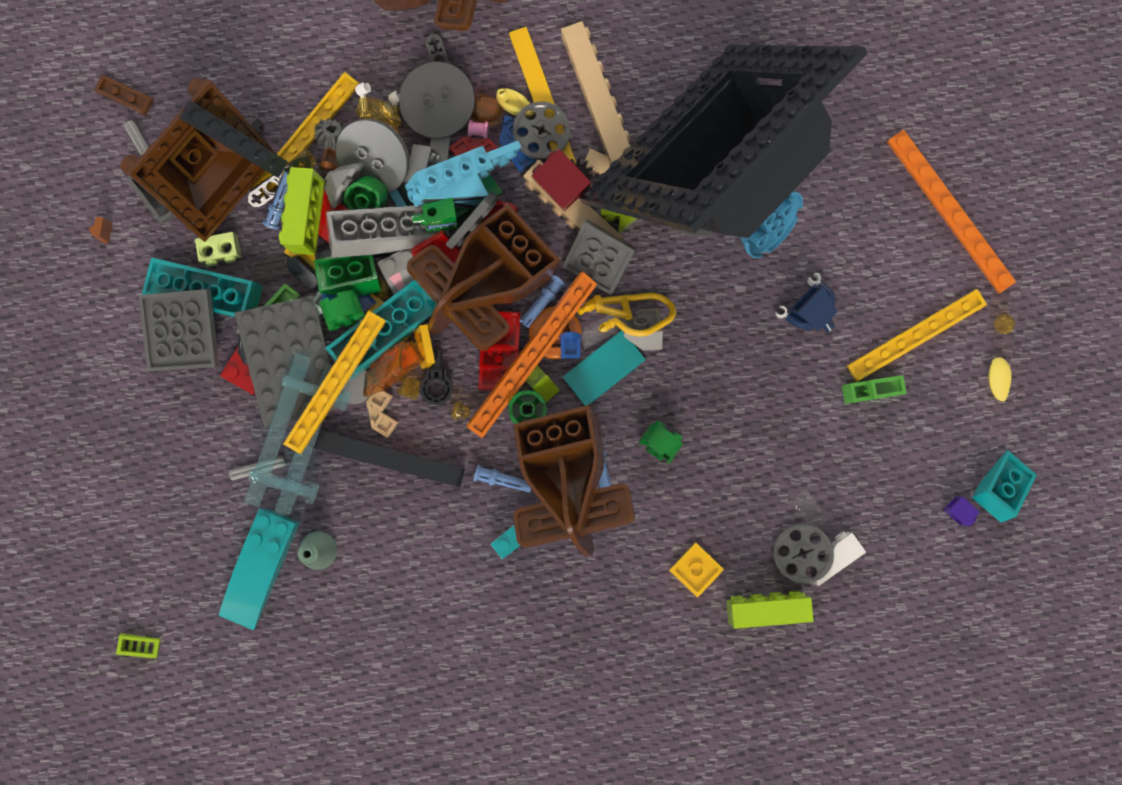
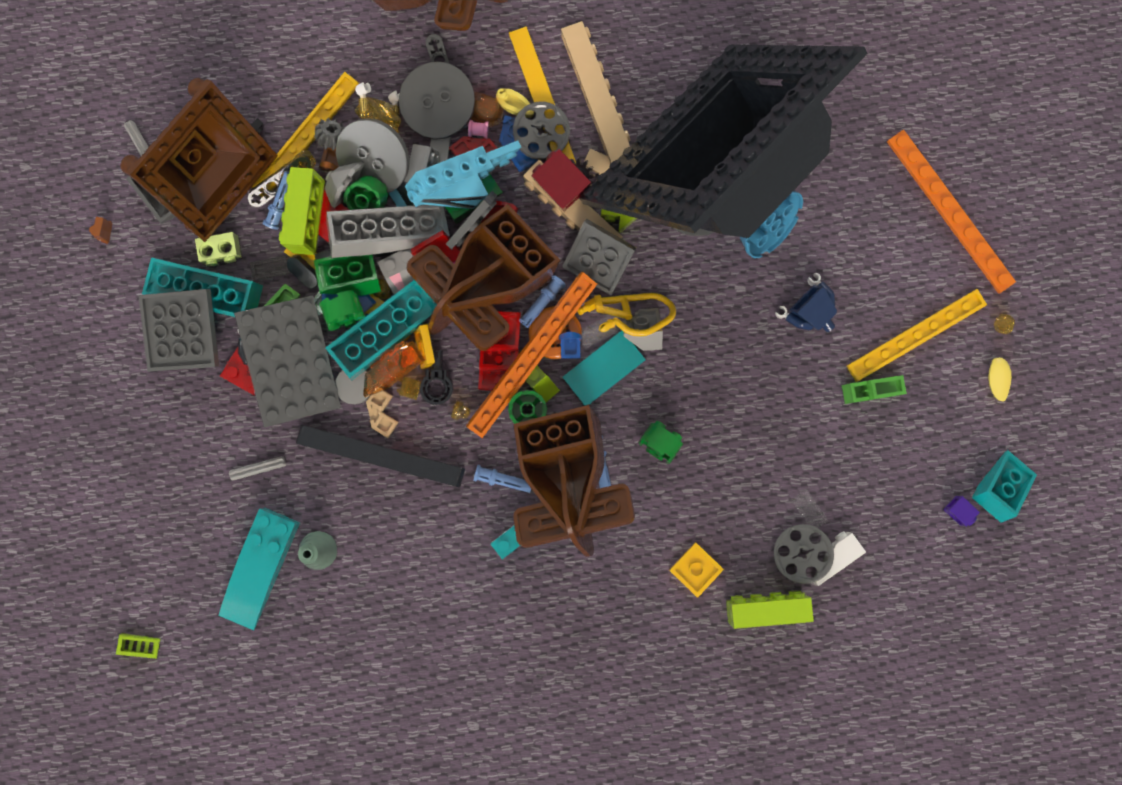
(124, 95): reddish brown tile -> none
(232, 139): black plate -> none
(291, 485): clear light blue fence -> none
(334, 382): yellow tile -> none
(437, 216): green torso -> none

